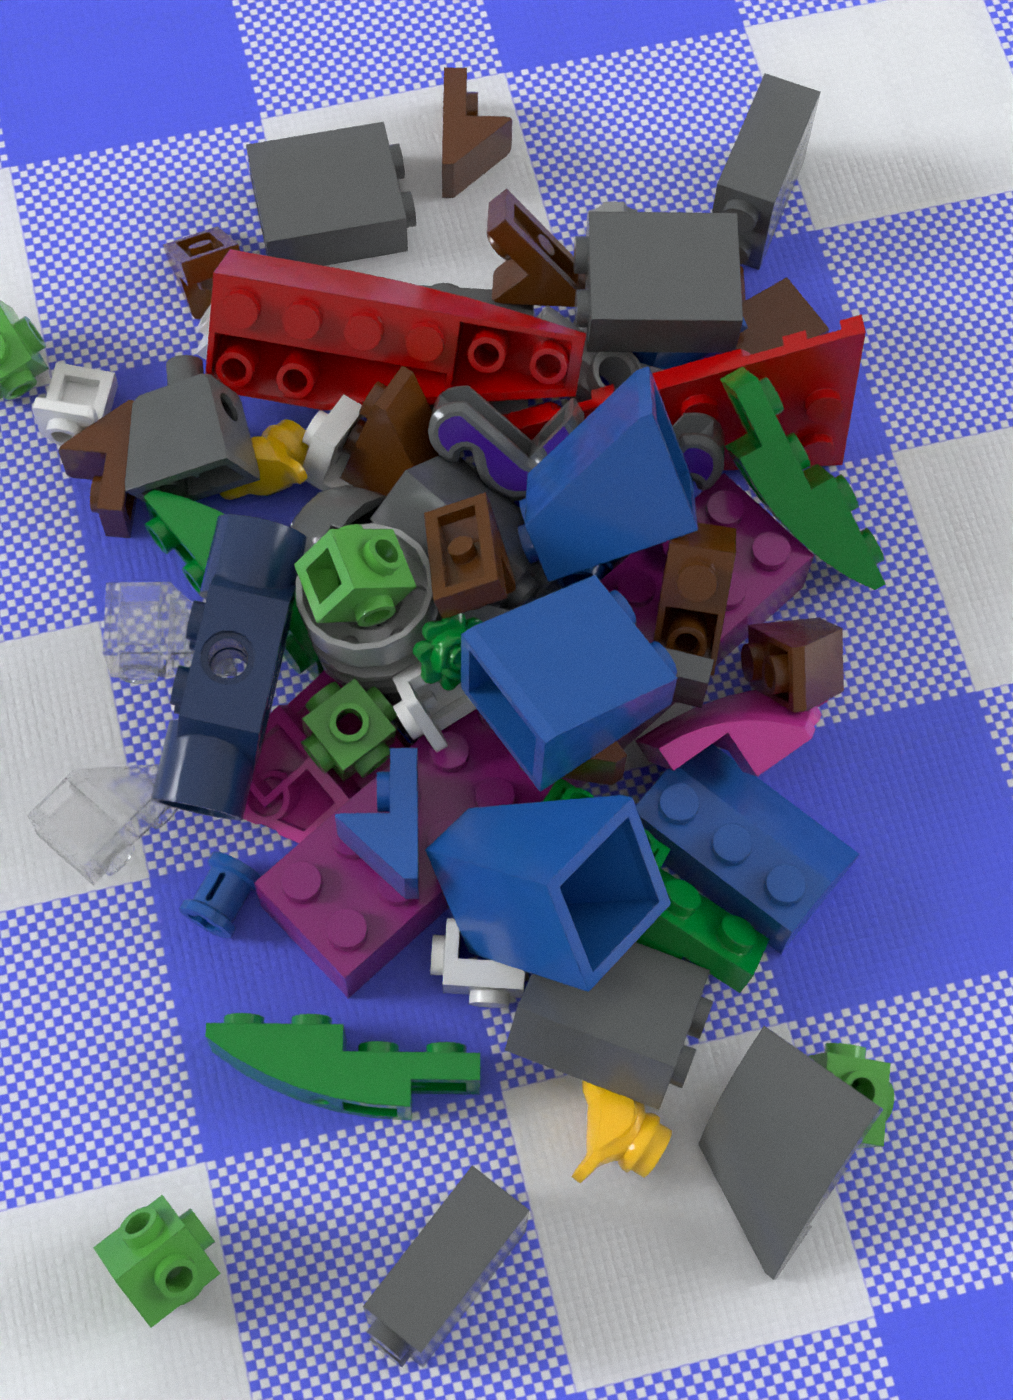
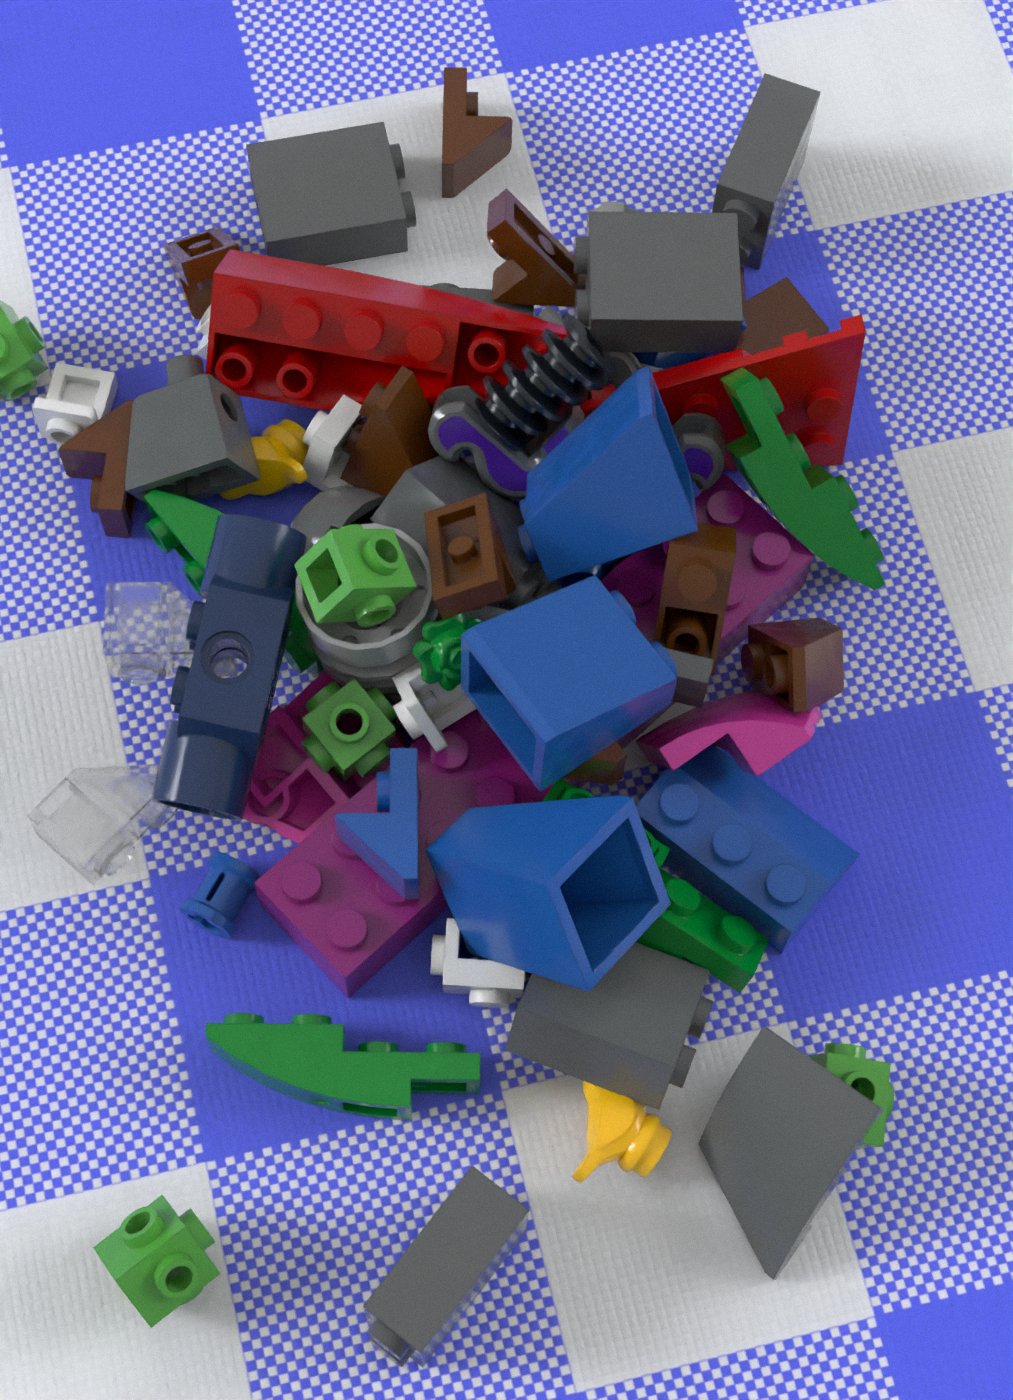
(545, 385): none -> black piece

